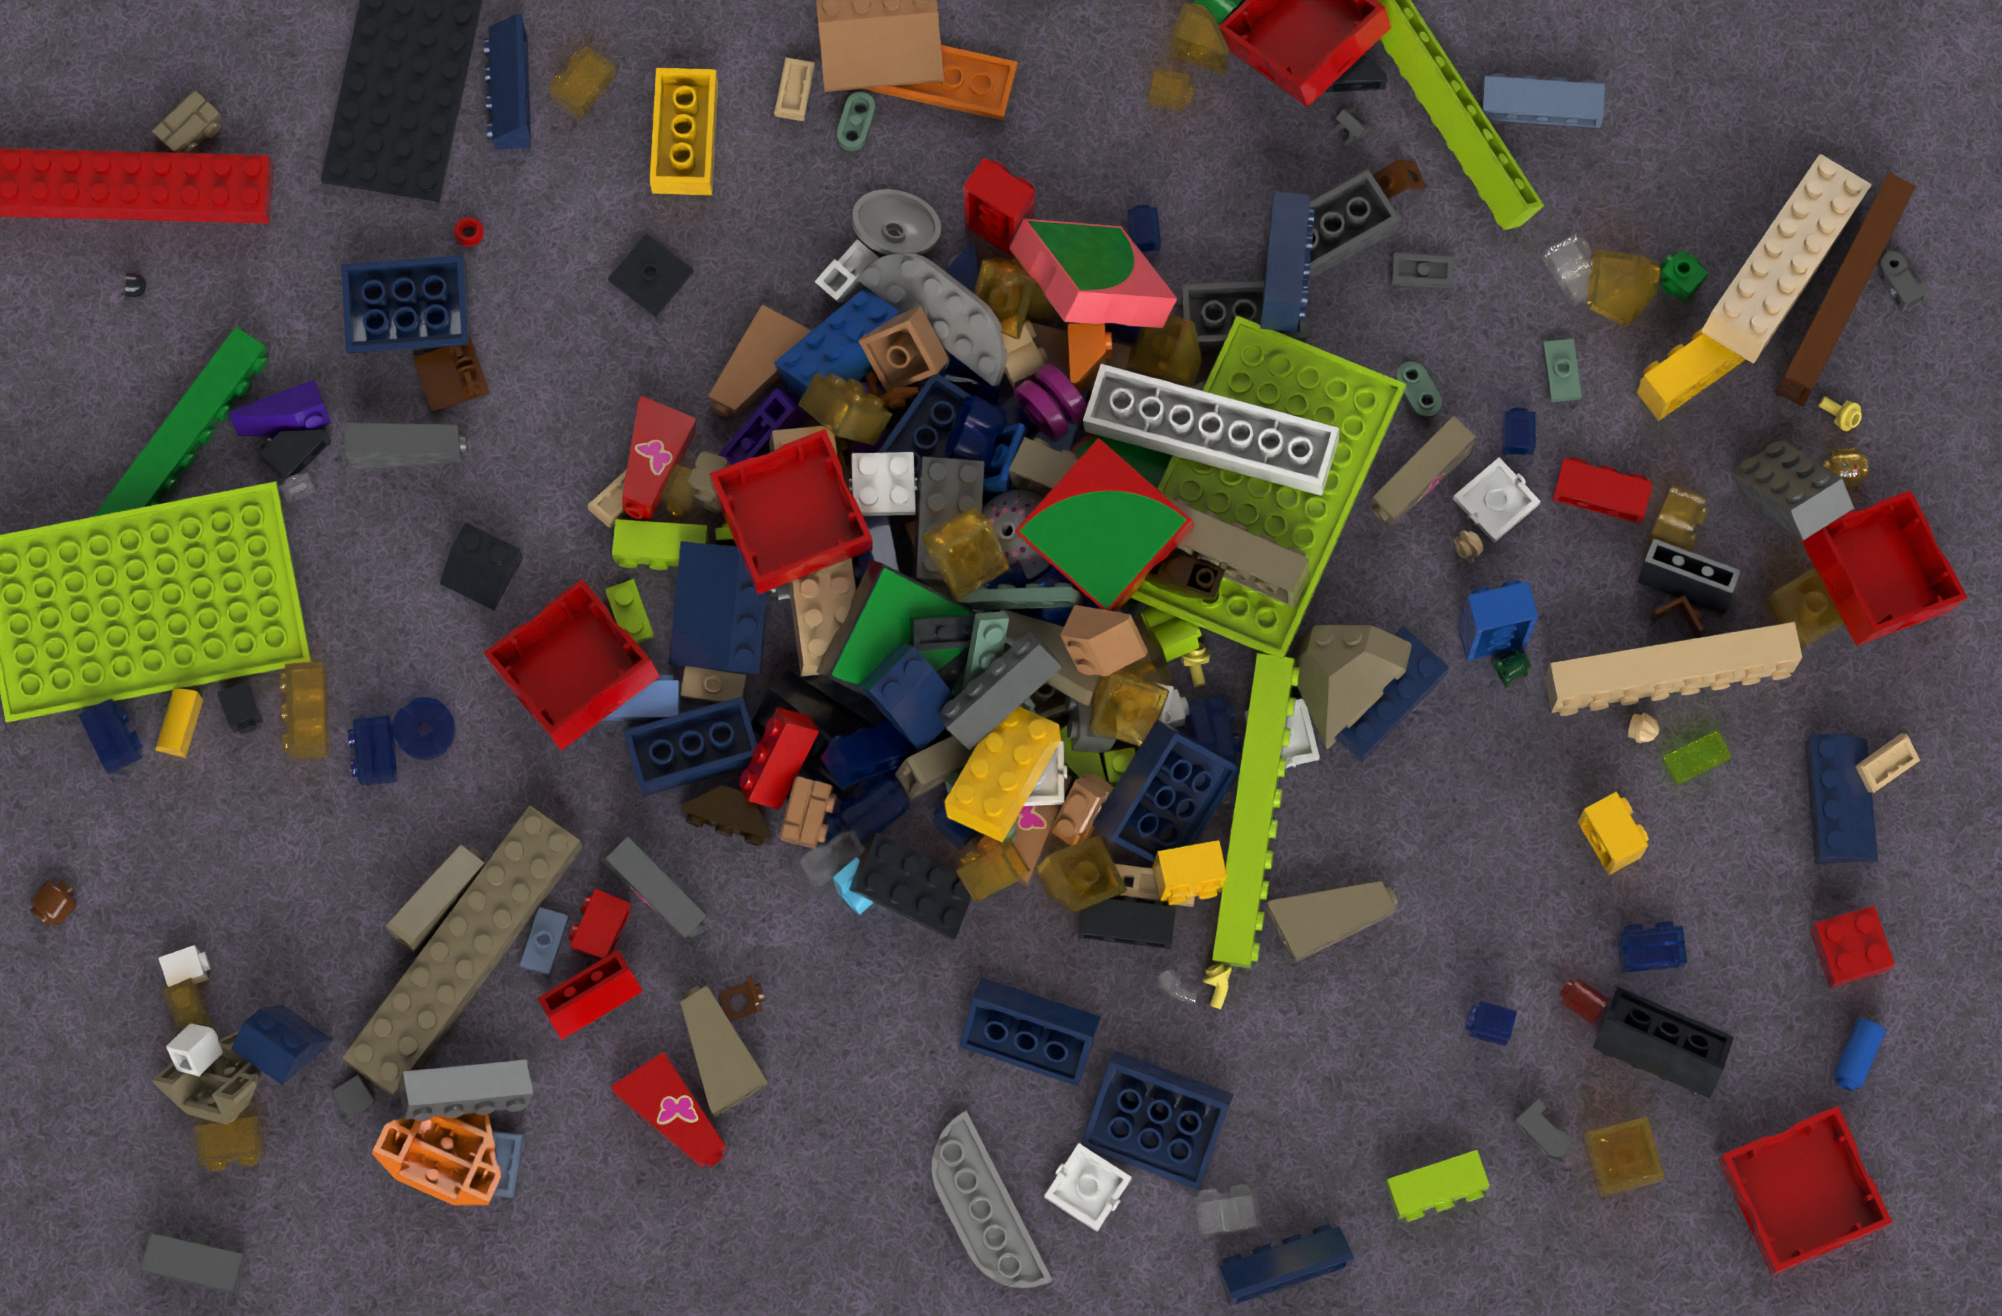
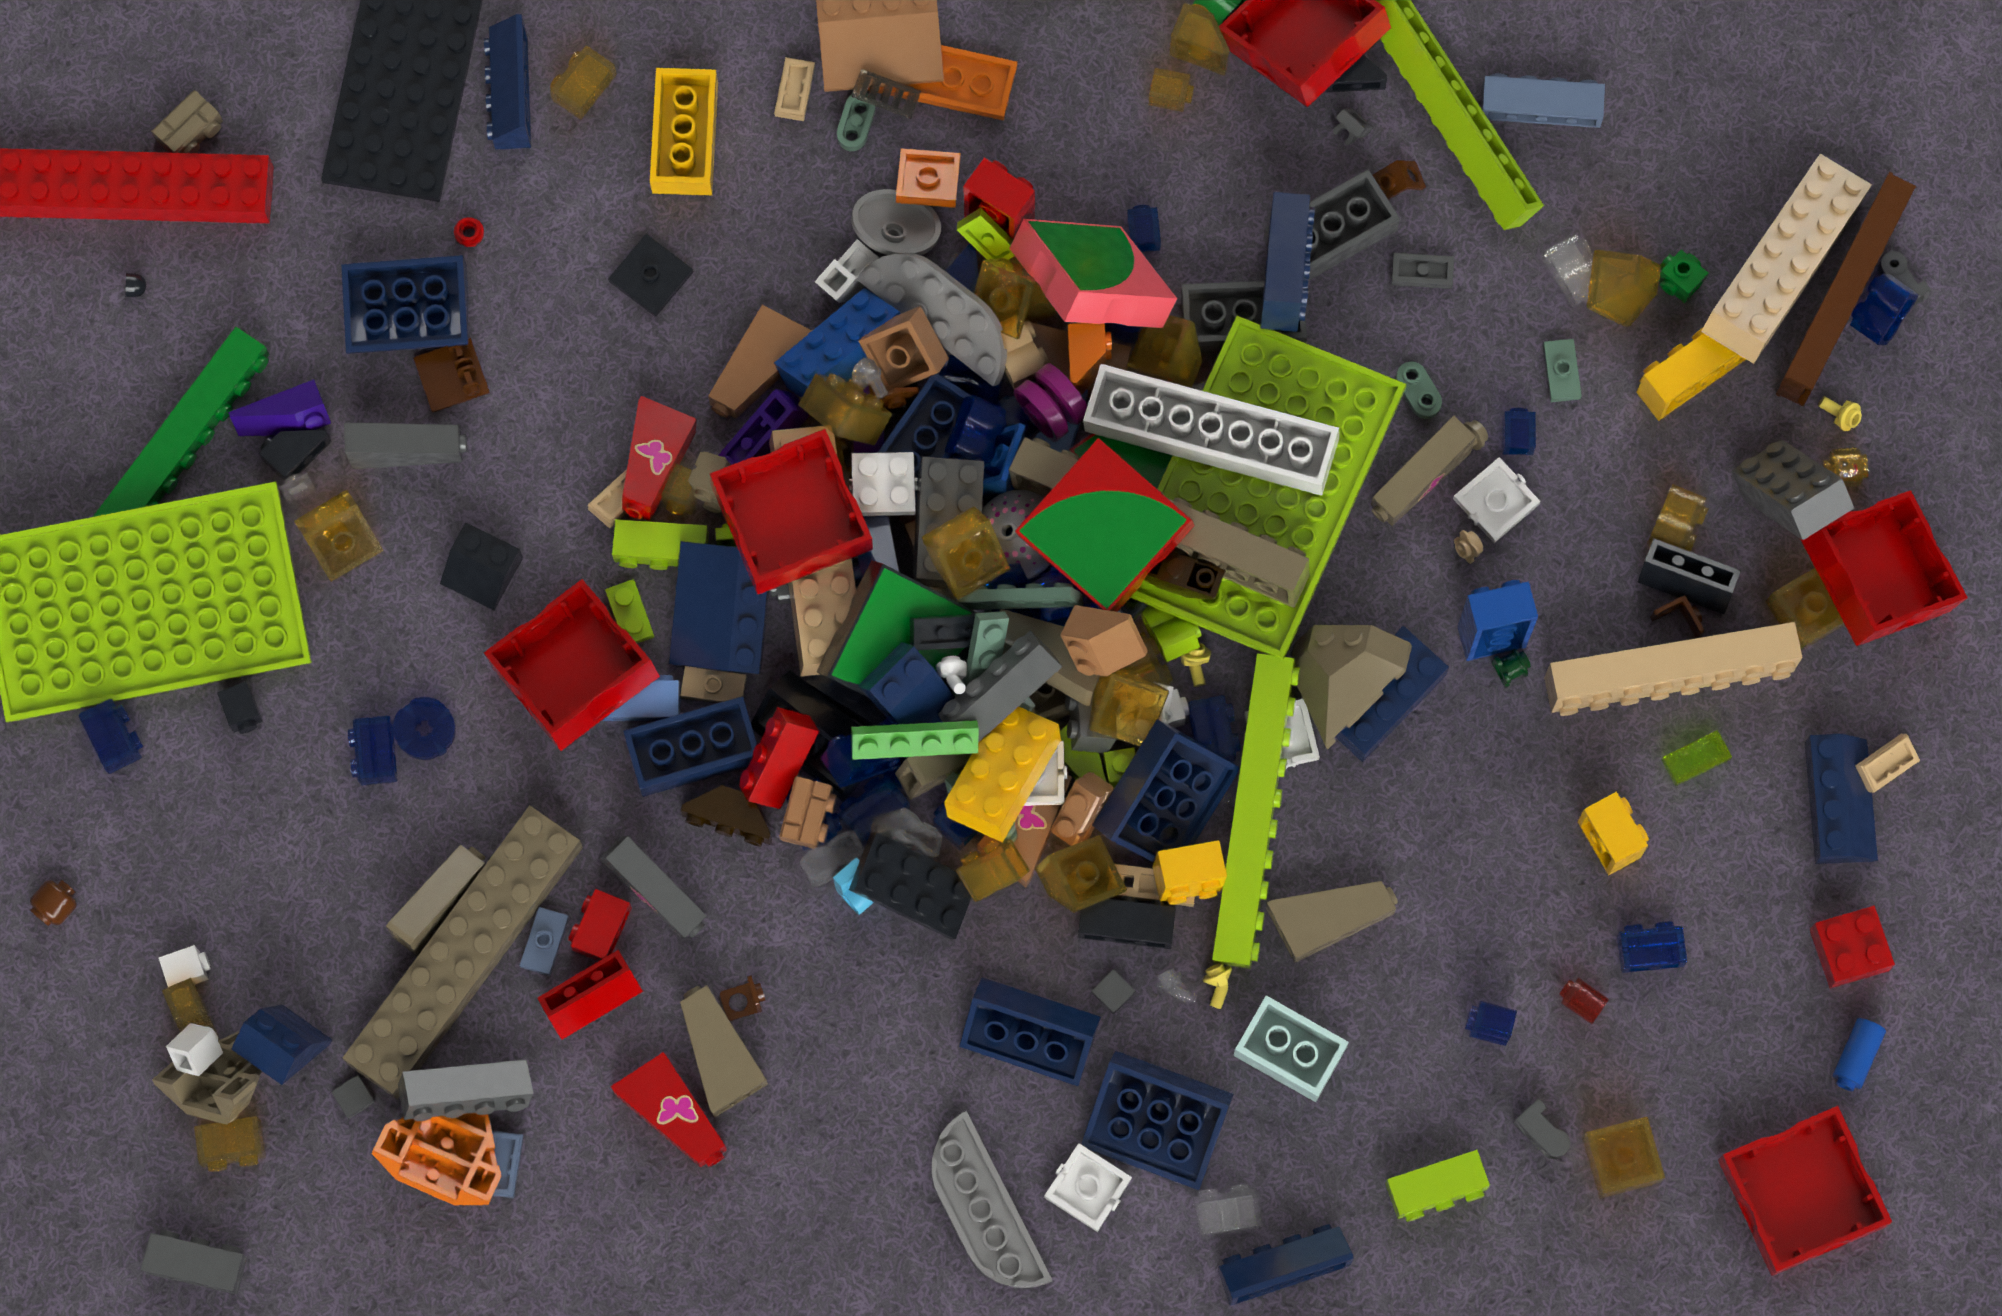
(179, 722): yellow brick -> none
(305, 710): clear yellow brick -> none
(338, 535): none -> clear yellow slope
(862, 86): none -> clear smoke slope
(868, 373): none -> clear plate
(909, 831): none -> clear brick
(914, 740): none -> bright green plate
(928, 178): none -> orange plate
(953, 670): none -> white plate
(985, 235): none -> lime plate
(1113, 991): none -> dark grey tile
(1290, 1048): none -> light aqua brick
(1480, 433): none -> dark tan plate
(1602, 490): red brick -> none
(1643, 728): tan plate -> none
(1663, 1043): black slope -> none
(1883, 309): none -> clear blue brick

